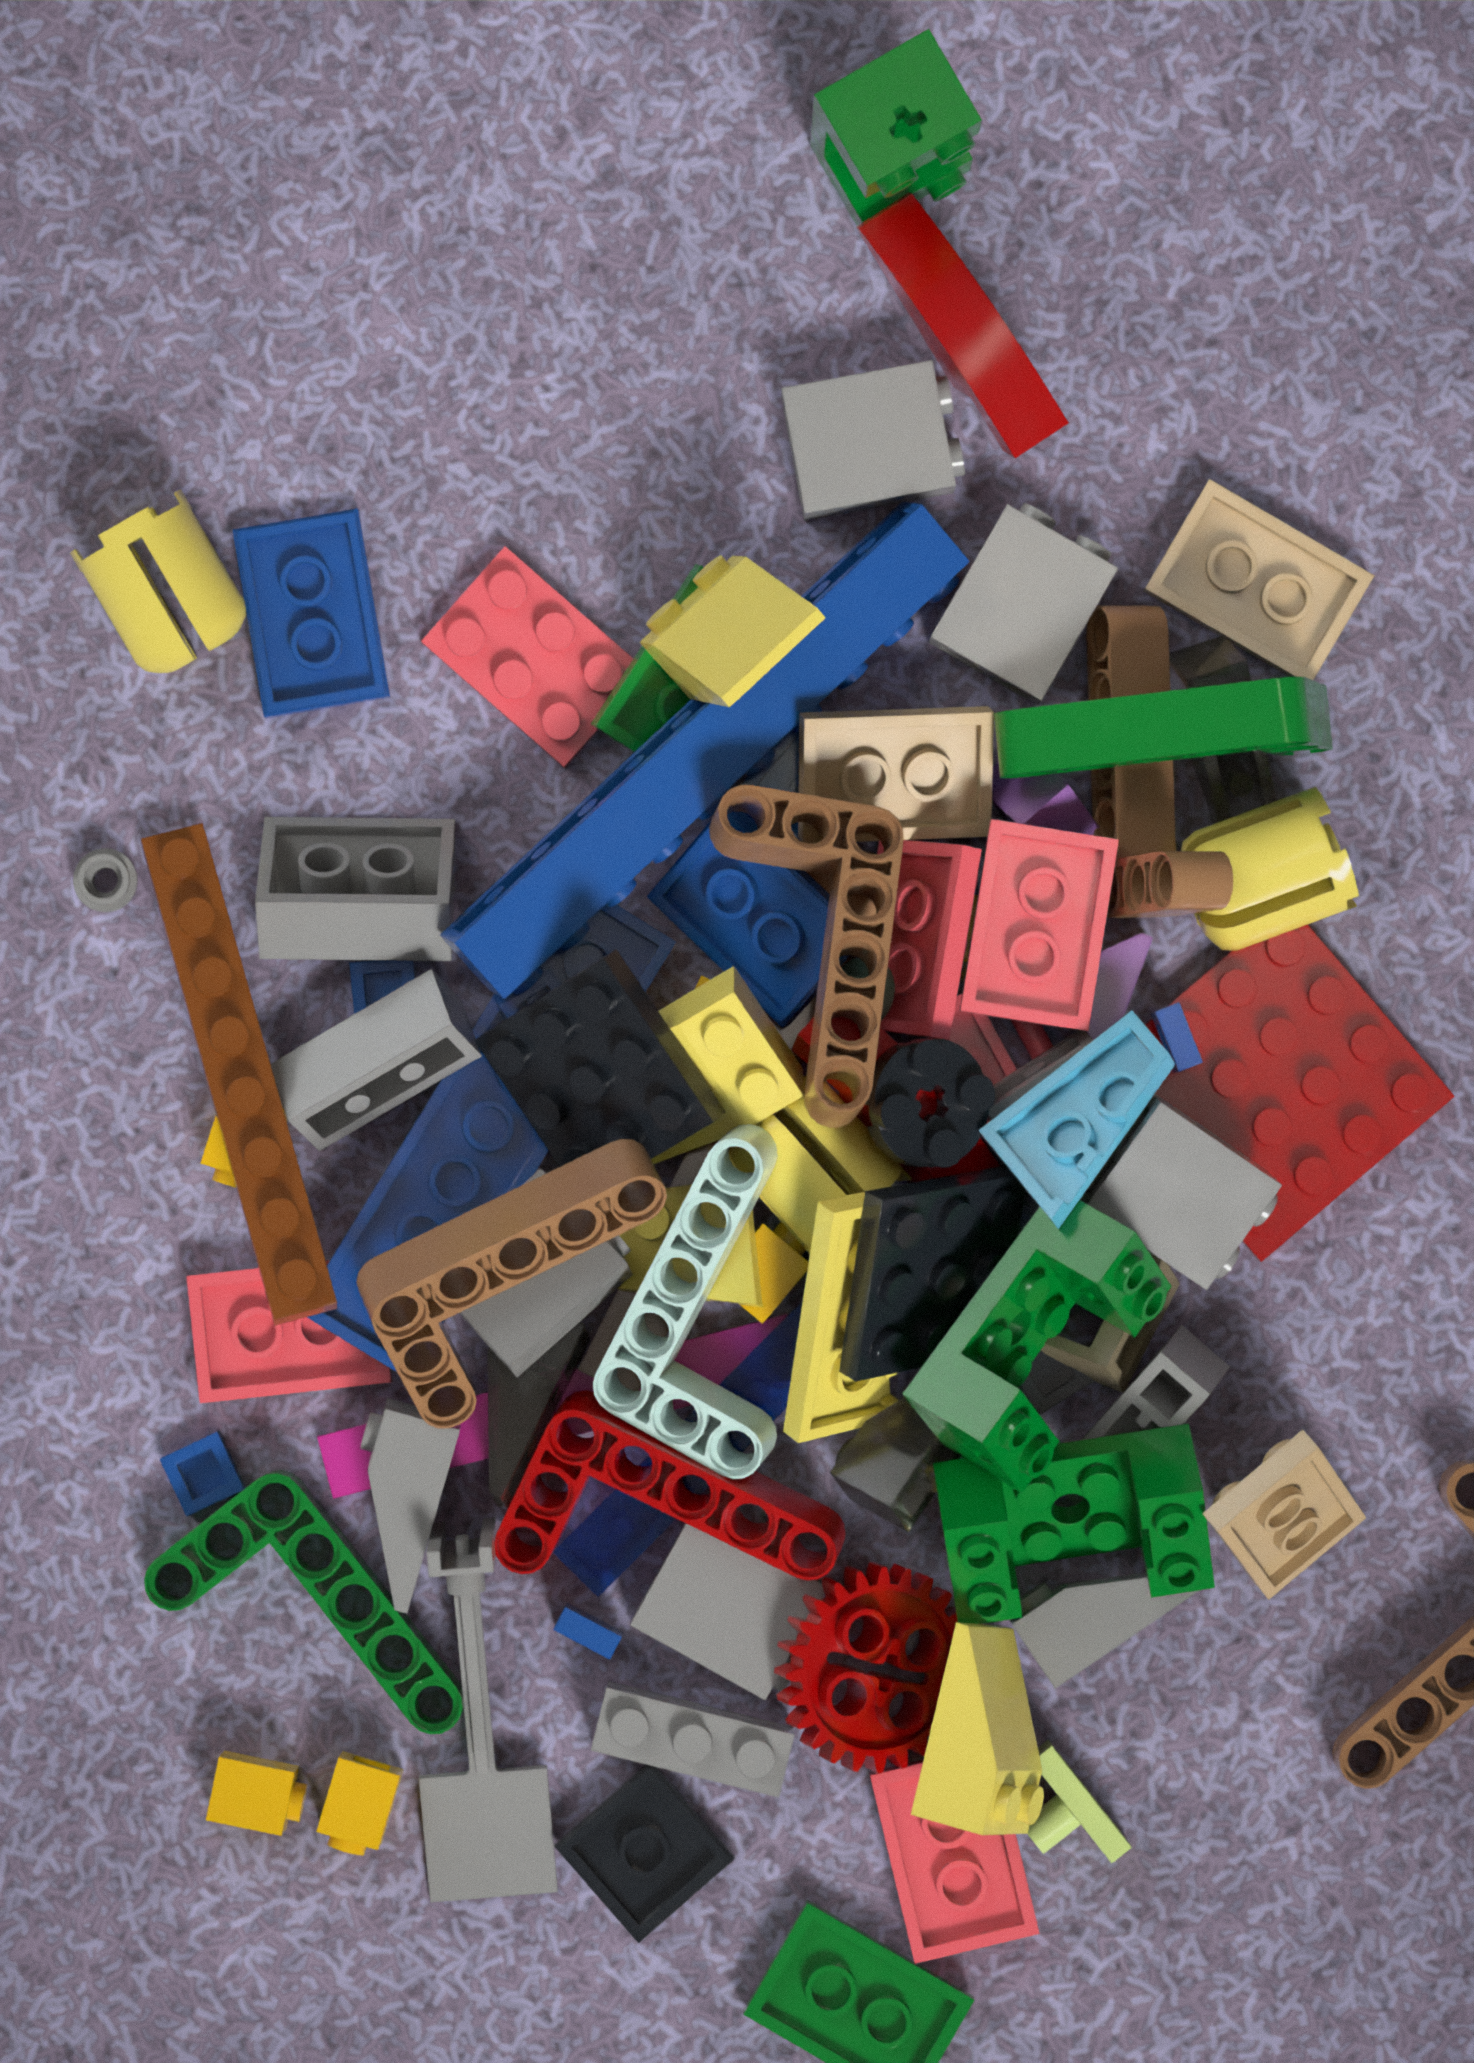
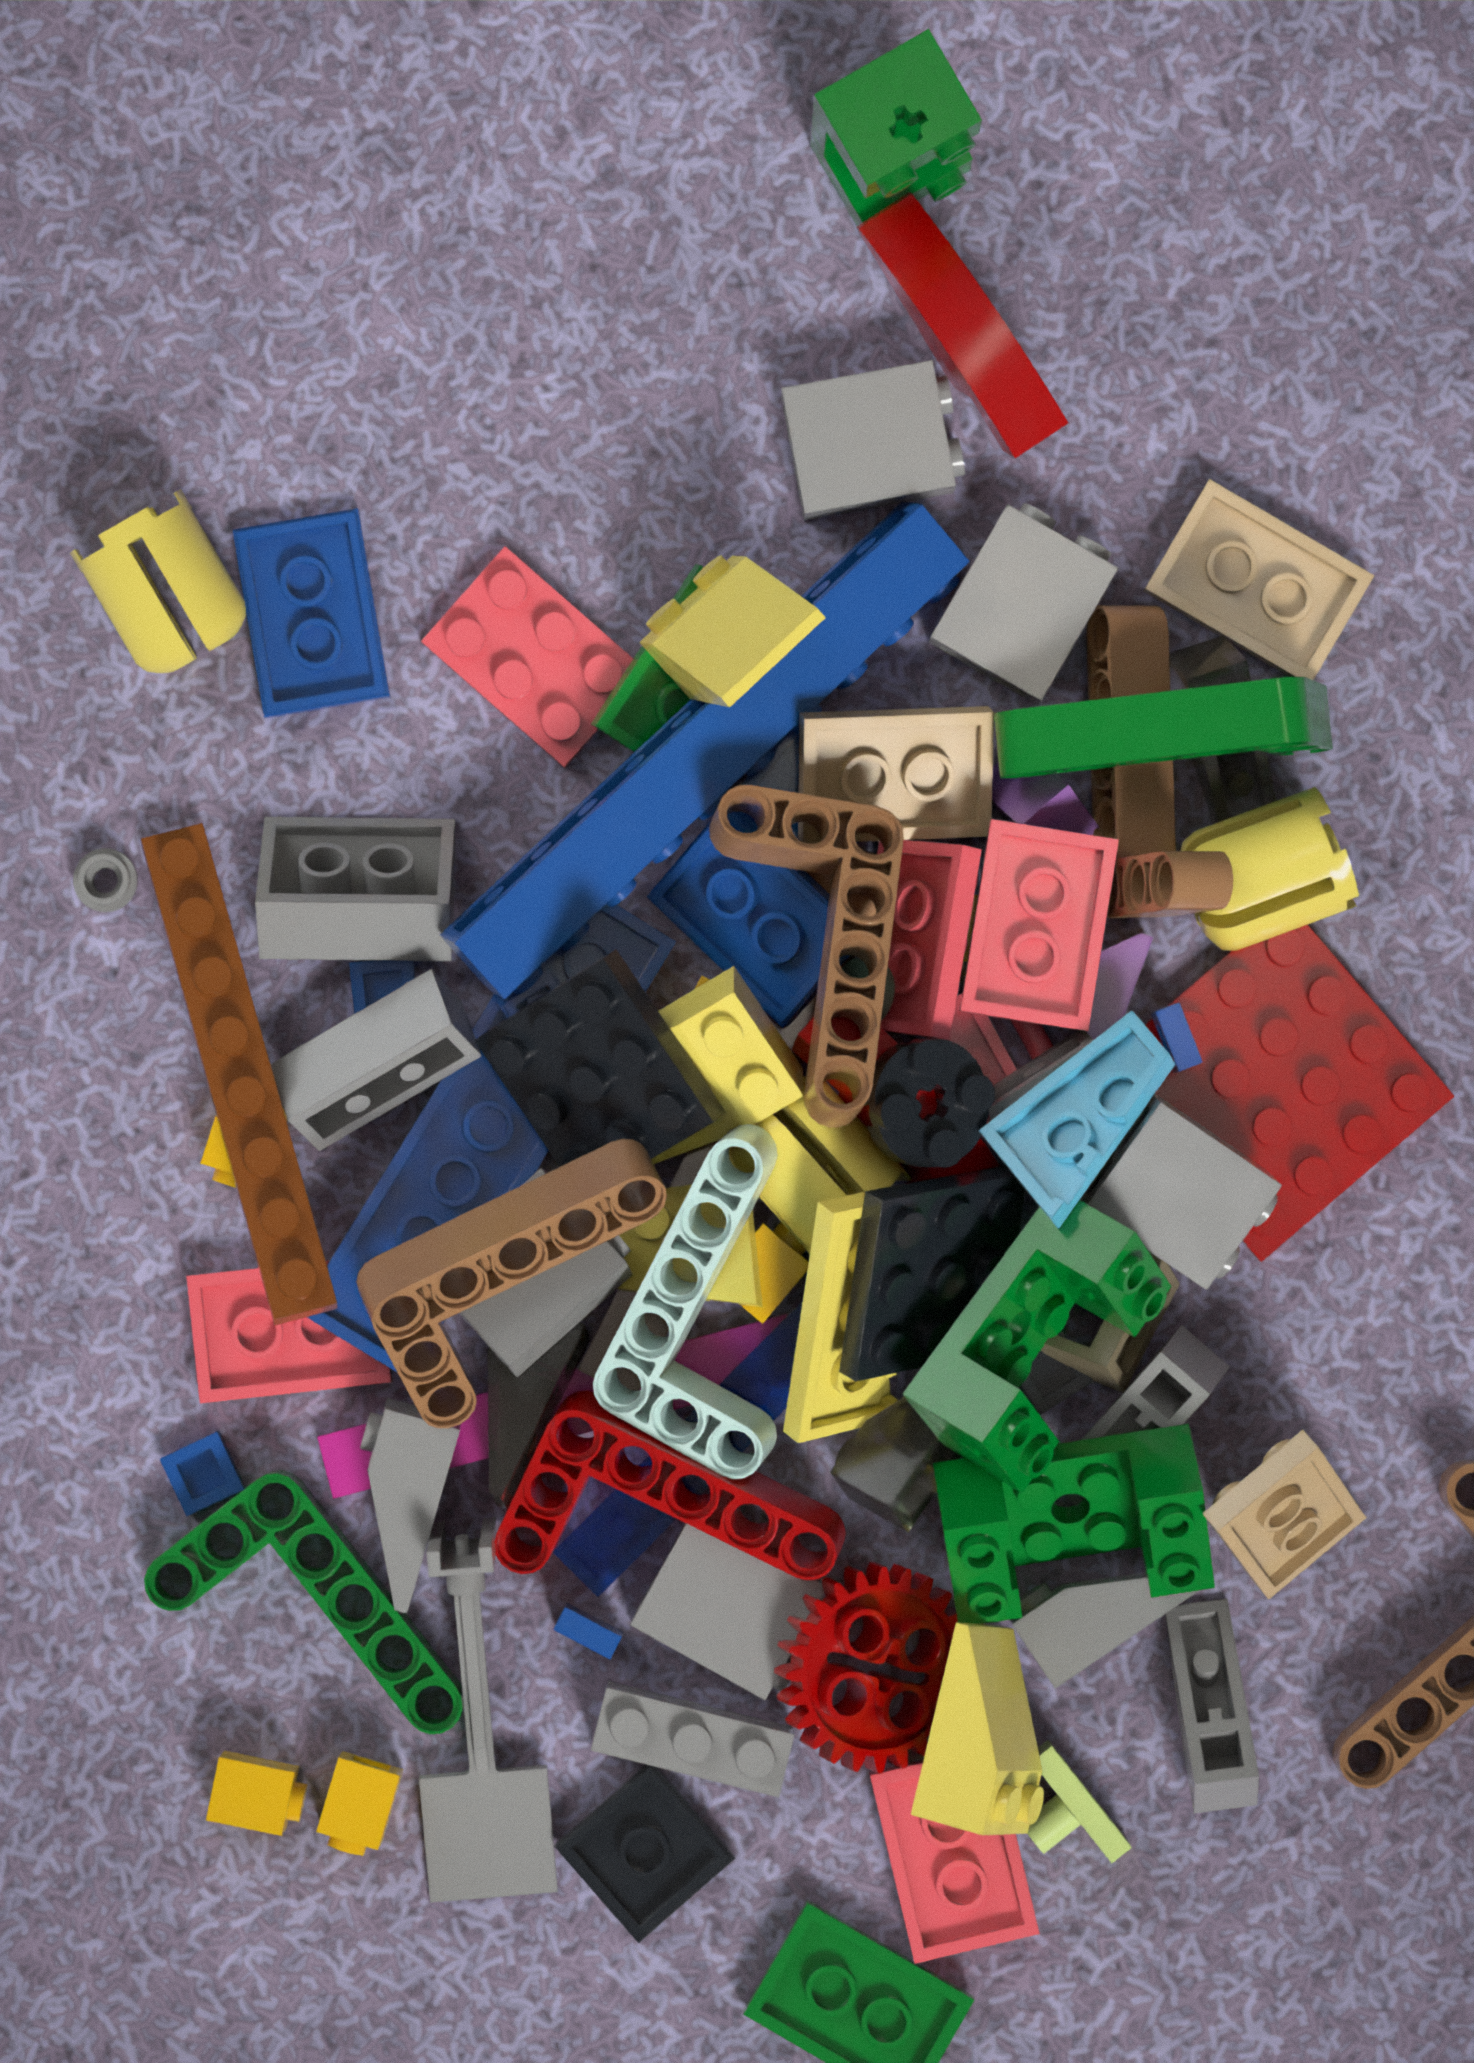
(1212, 1707): none -> light grey slope

